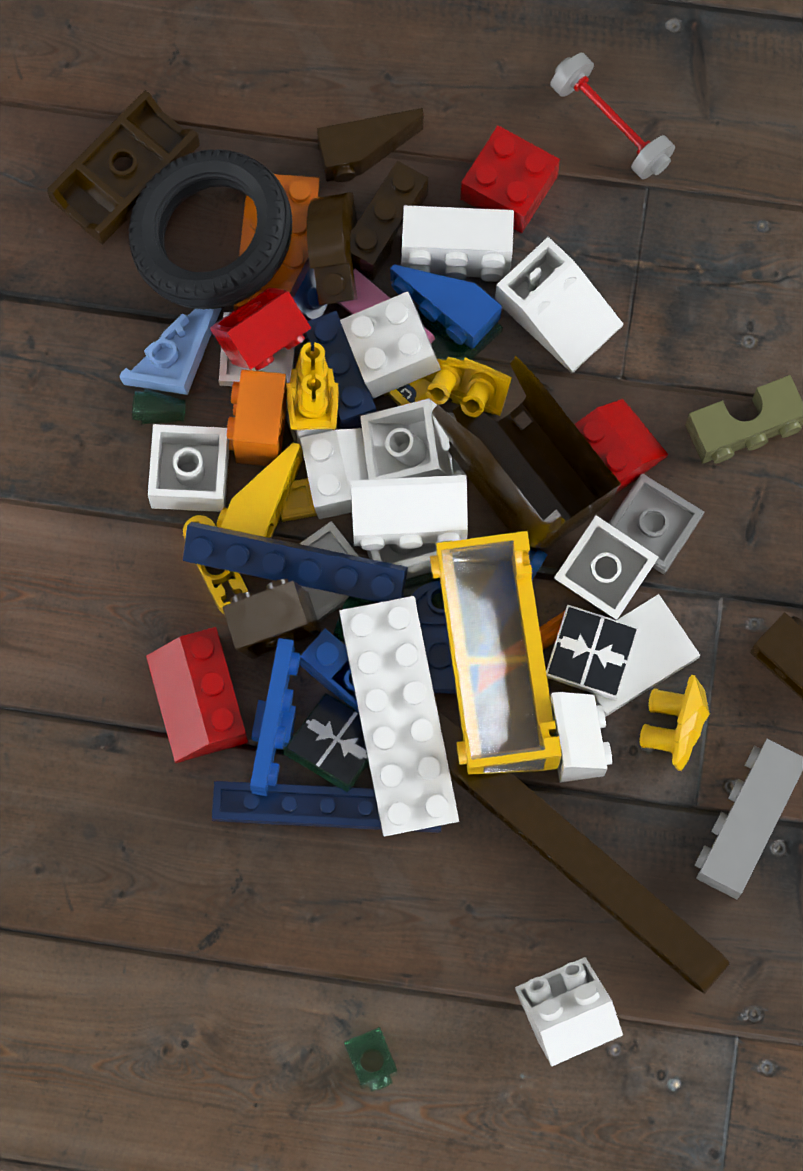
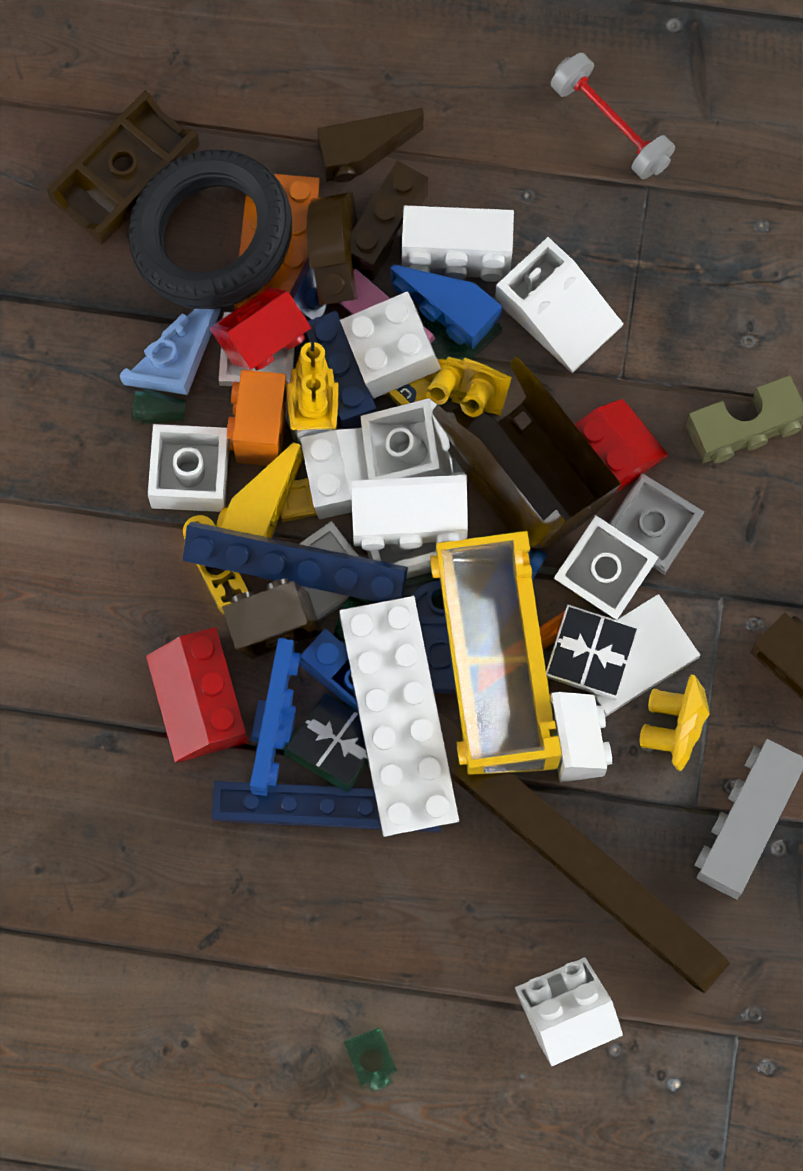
(510, 177): red brick -> none

